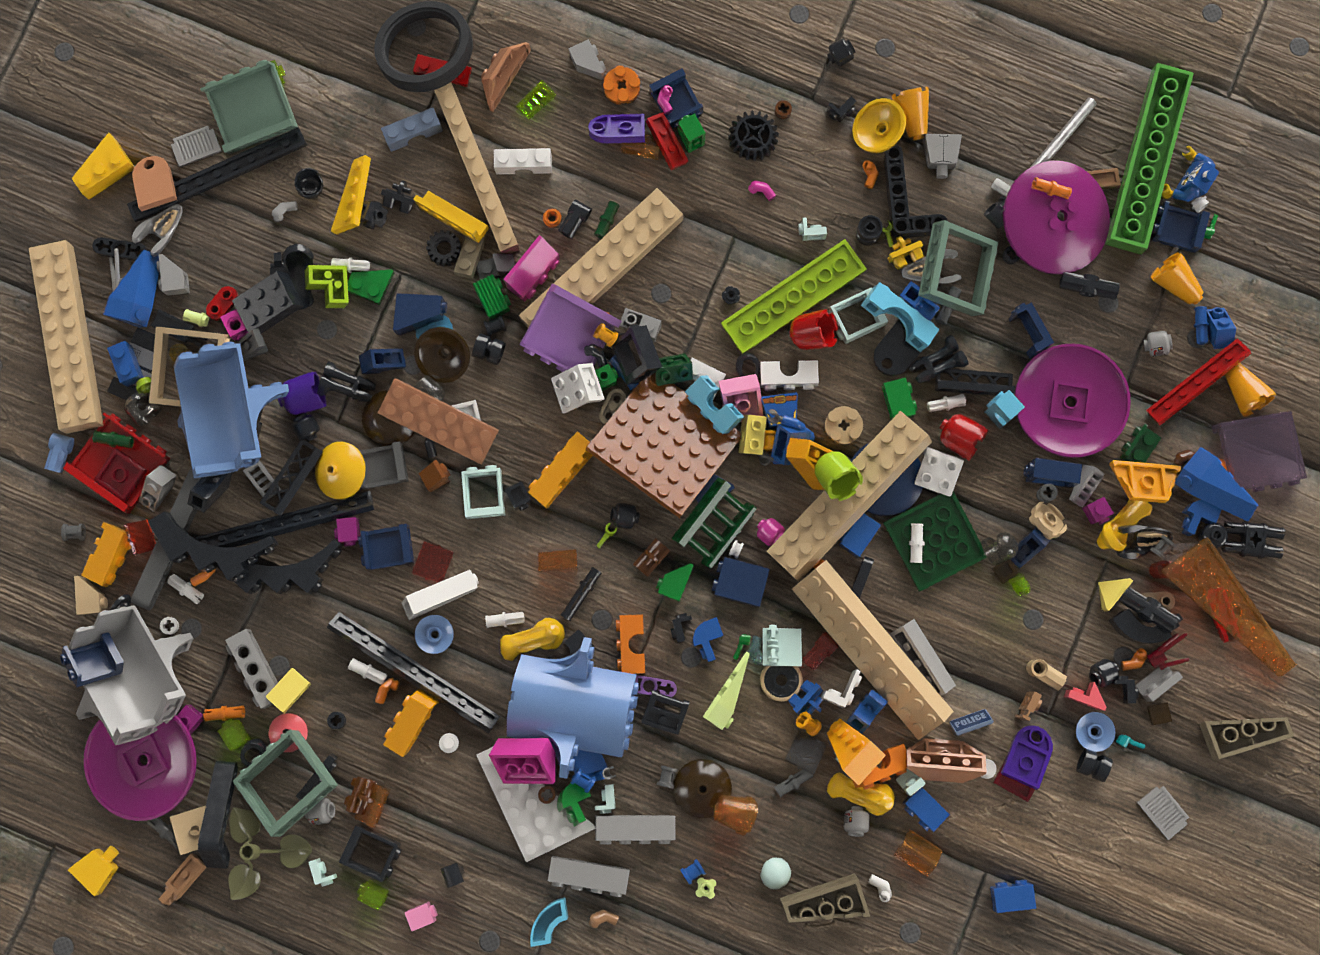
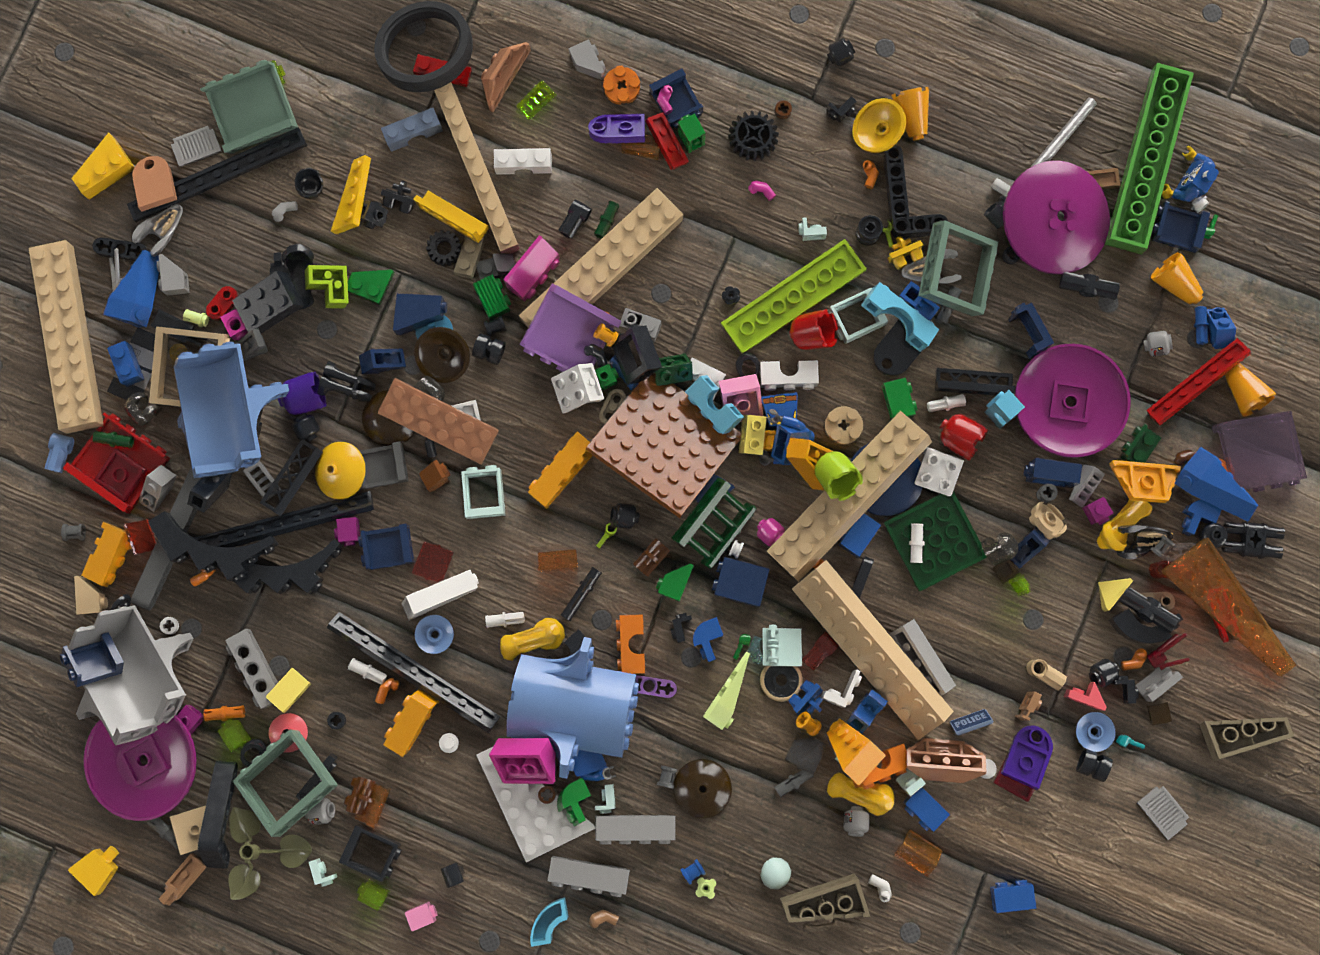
(144, 385): lime plate -> none
(185, 588): white axle -> none
(356, 265): white axle -> none
(519, 496): black bracket -> none
(552, 212): orange plate -> none
(583, 780): blue bush -> none
(664, 718): black plate -> none
(736, 813): clear orange piece -> none
(942, 152): light grey torso -> none
(950, 347): black piece -> none
(1051, 188): orange pin -> none

